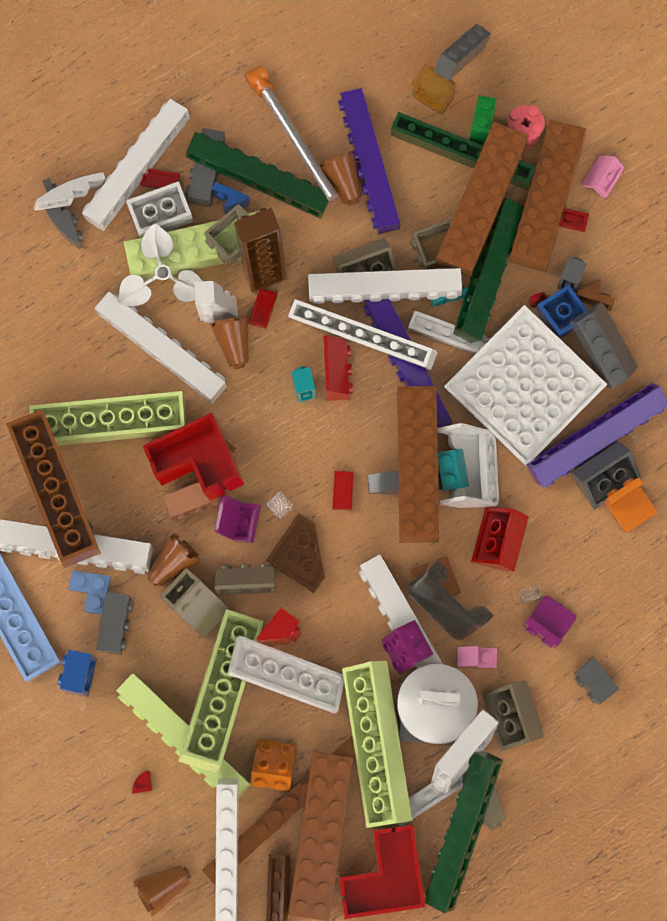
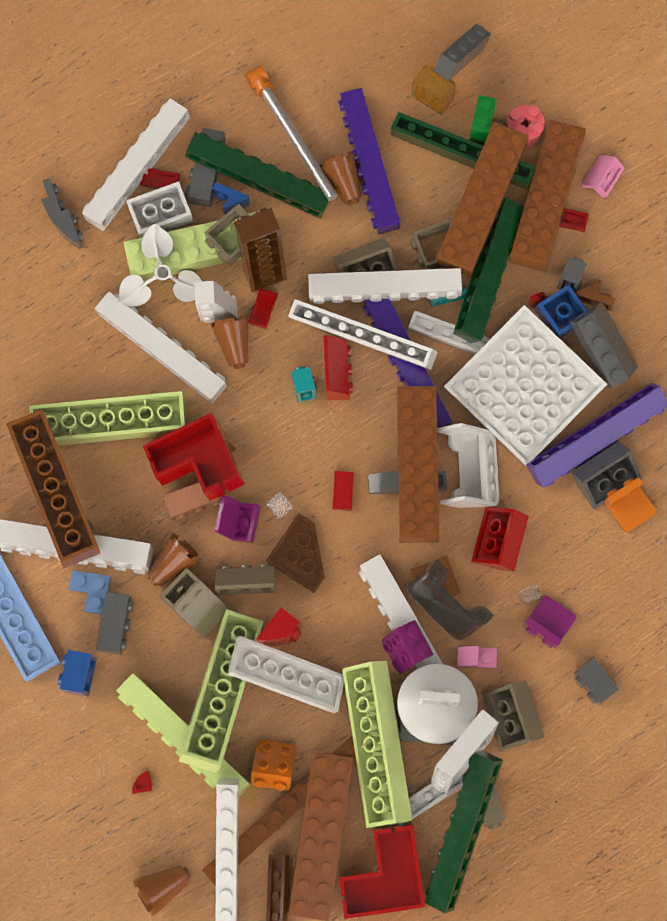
(65, 193): white slope -> none
(453, 469): teal brick -> none

